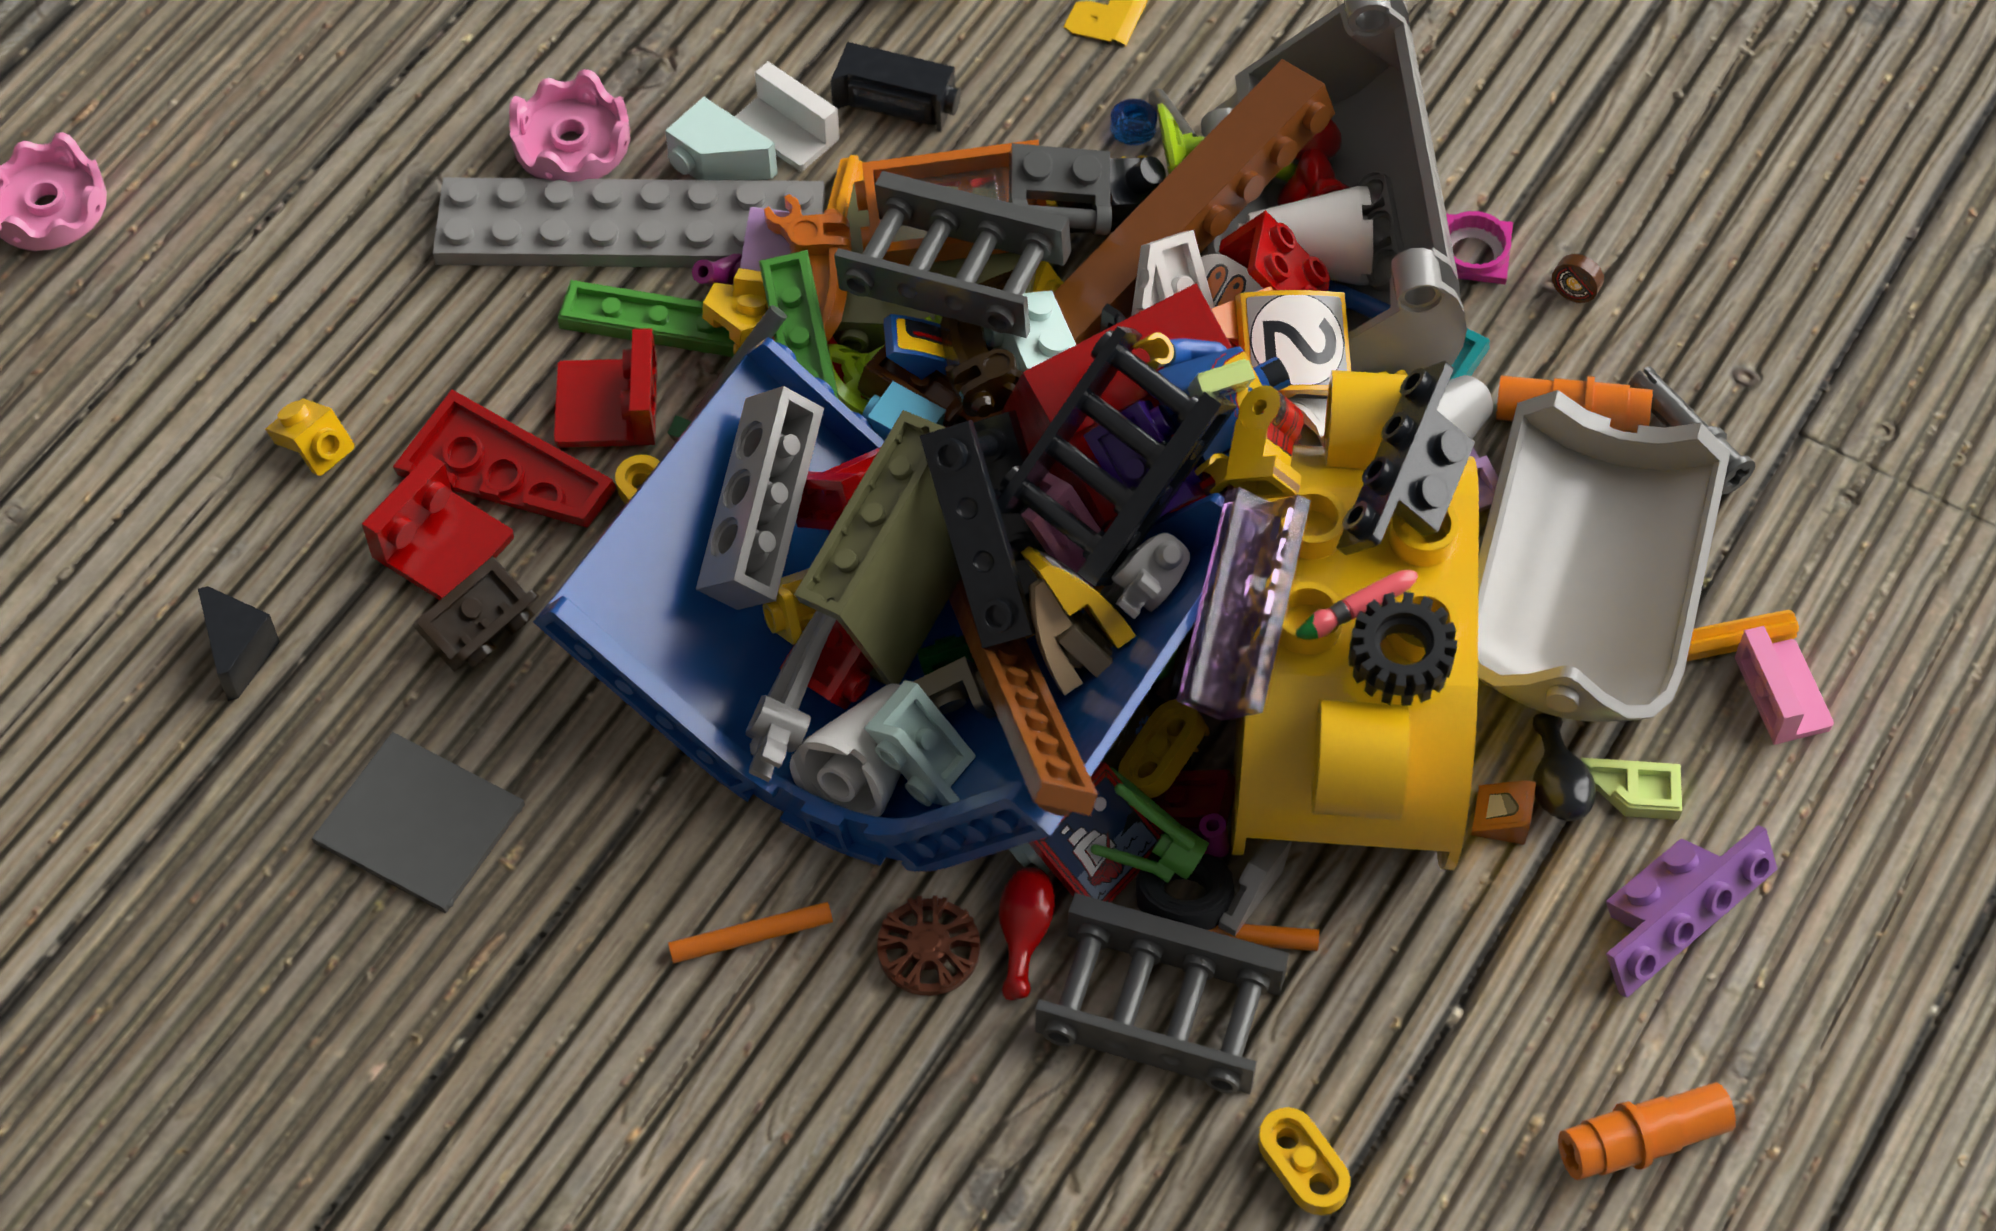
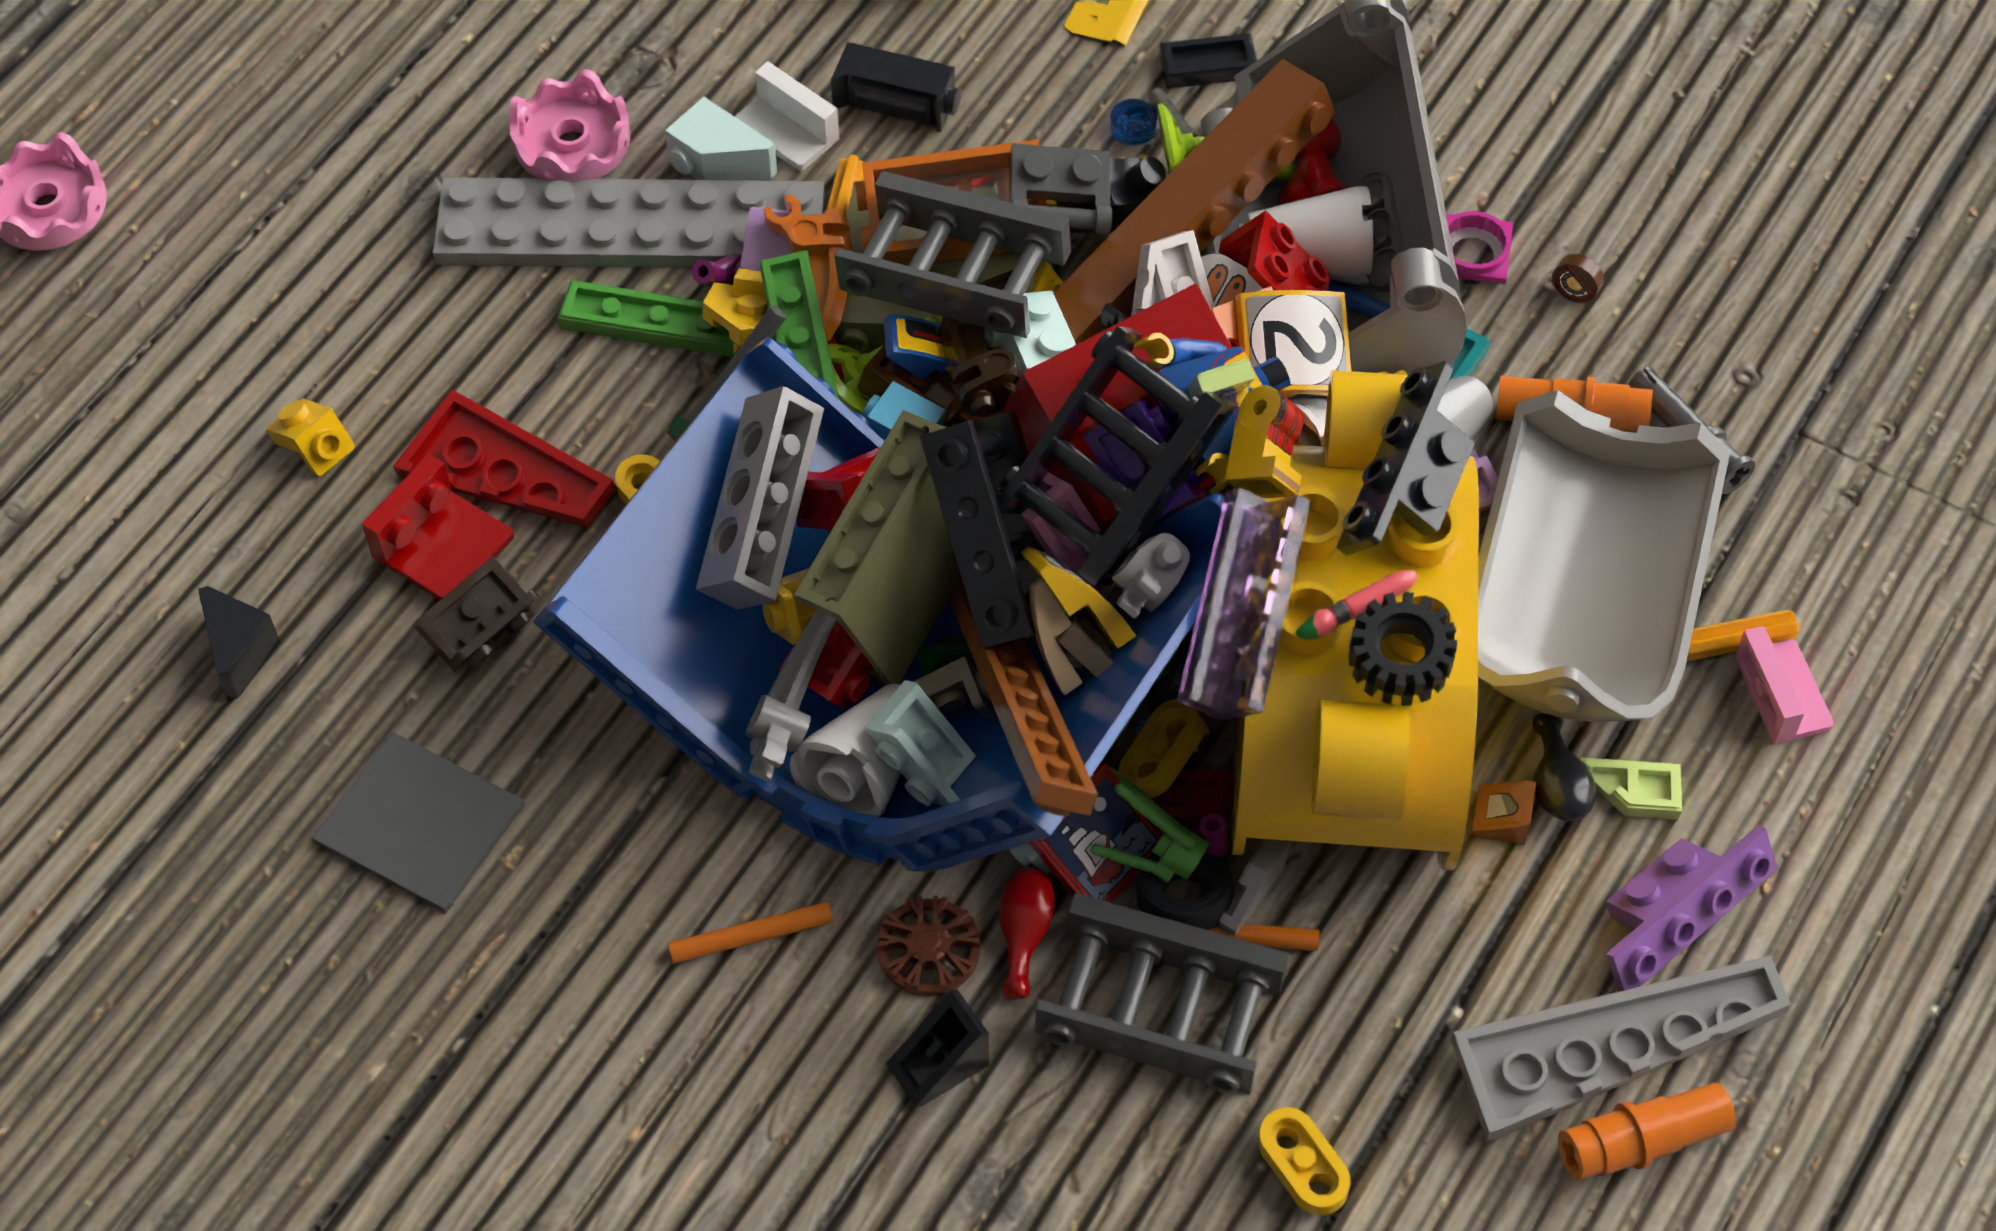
(608, 398): red bracket -> none
(941, 1051): none -> black slope
(1205, 59): none -> black tile
(1578, 1050): none -> light grey wing

